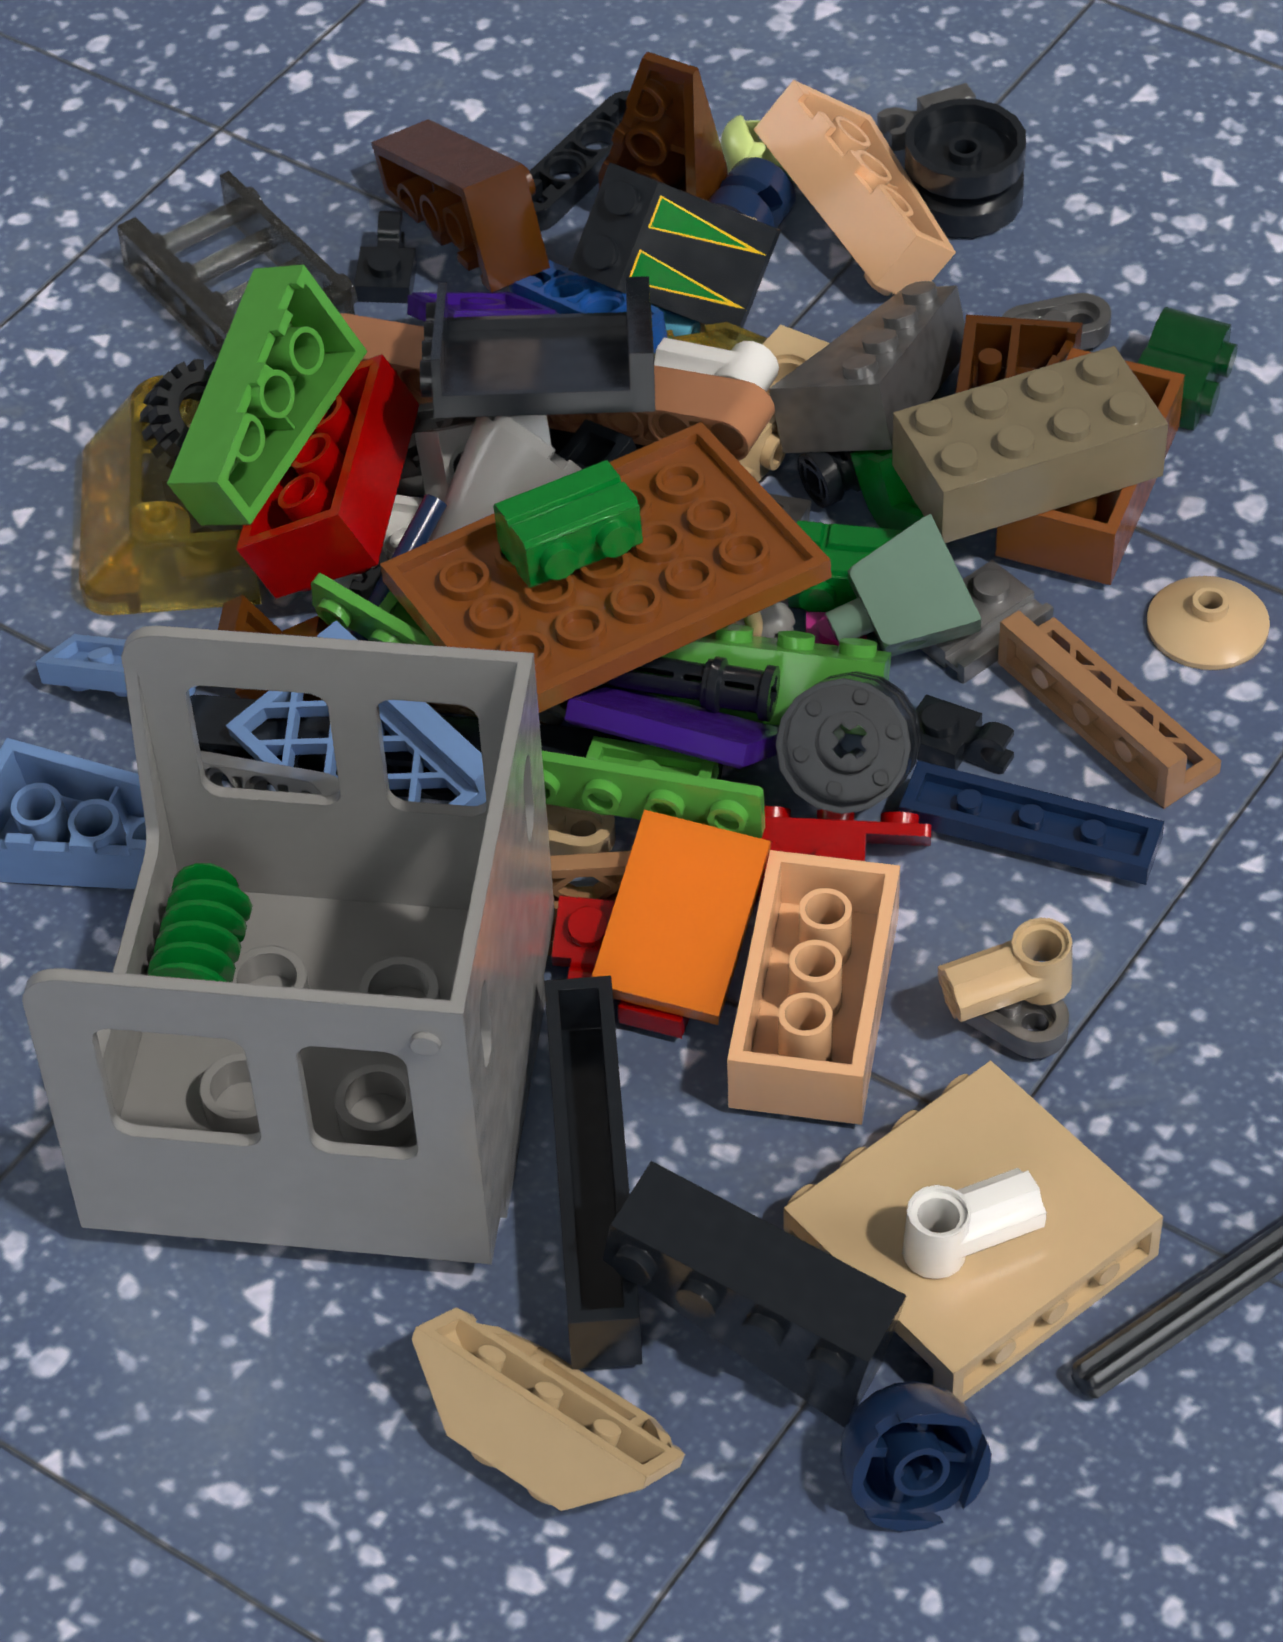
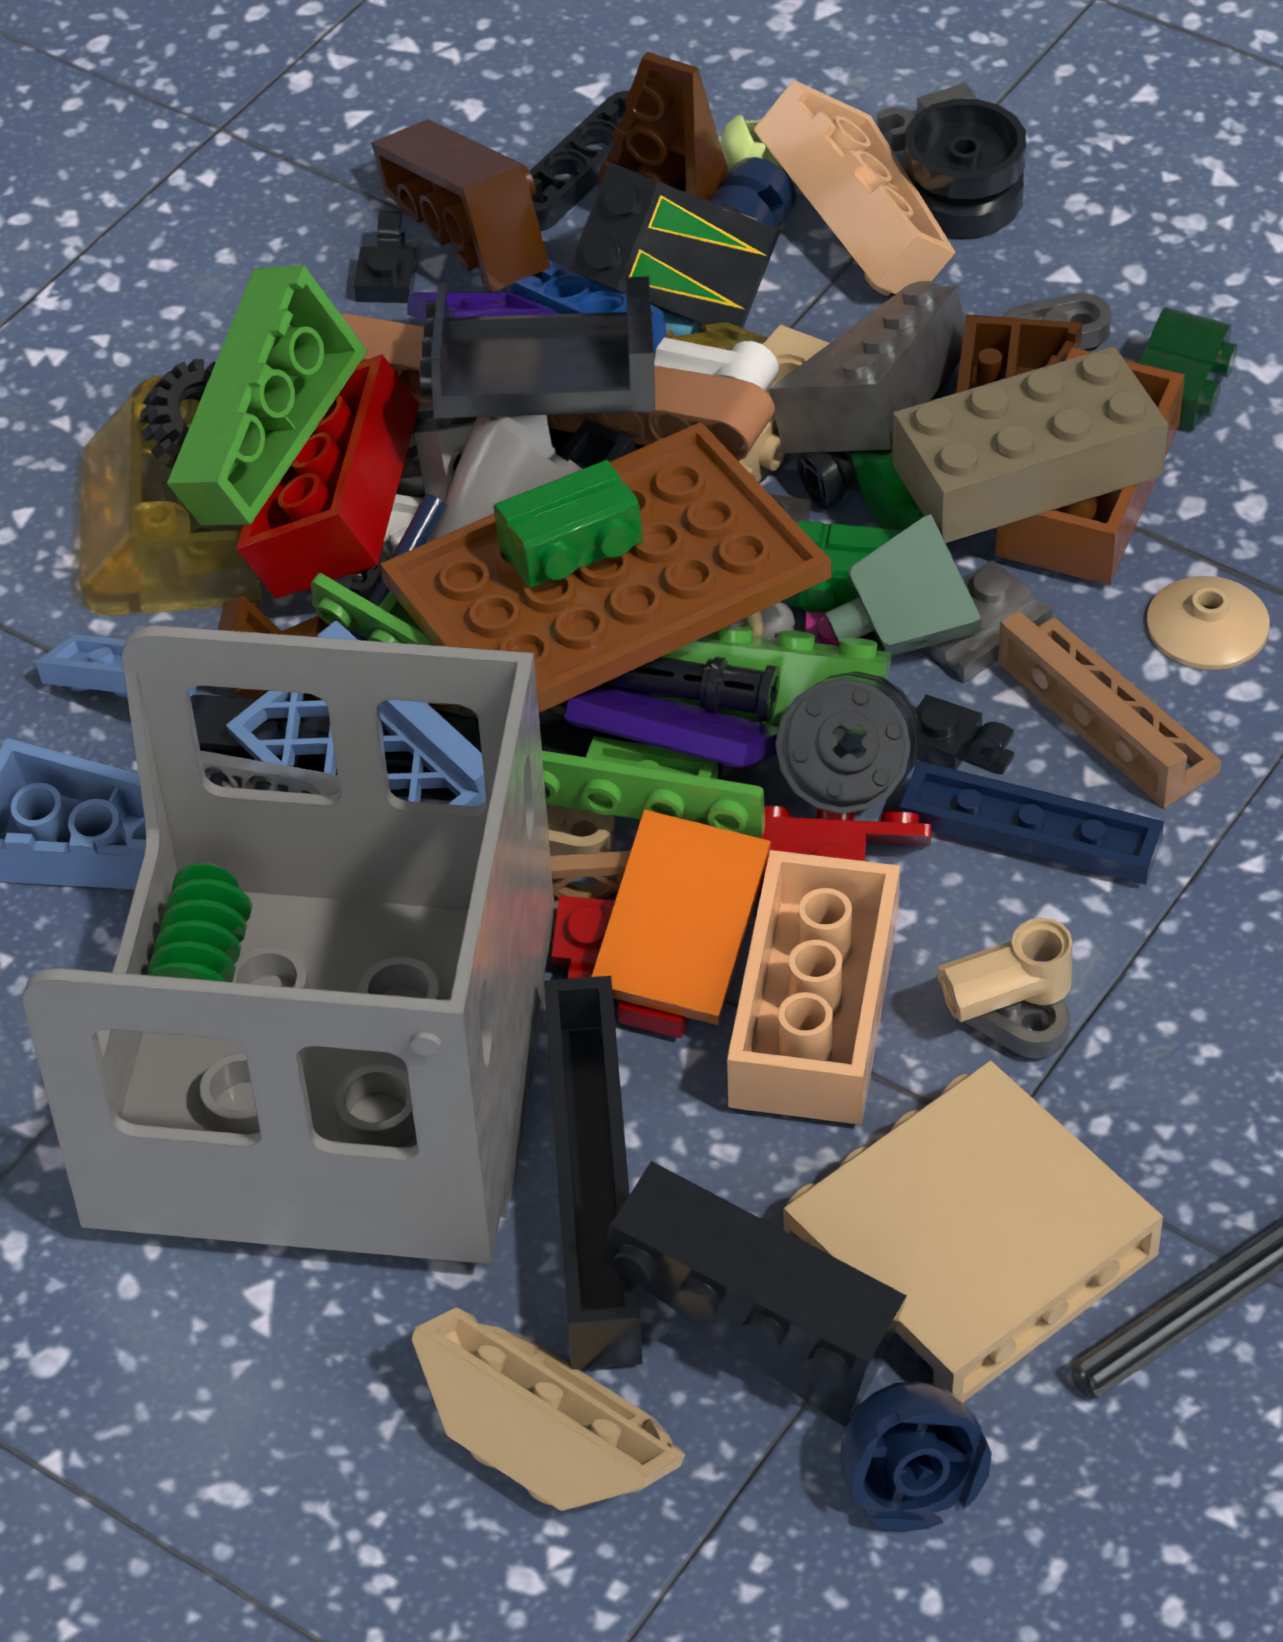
(182, 285): clear smoke fence -> none
(968, 1221): white piece -> none

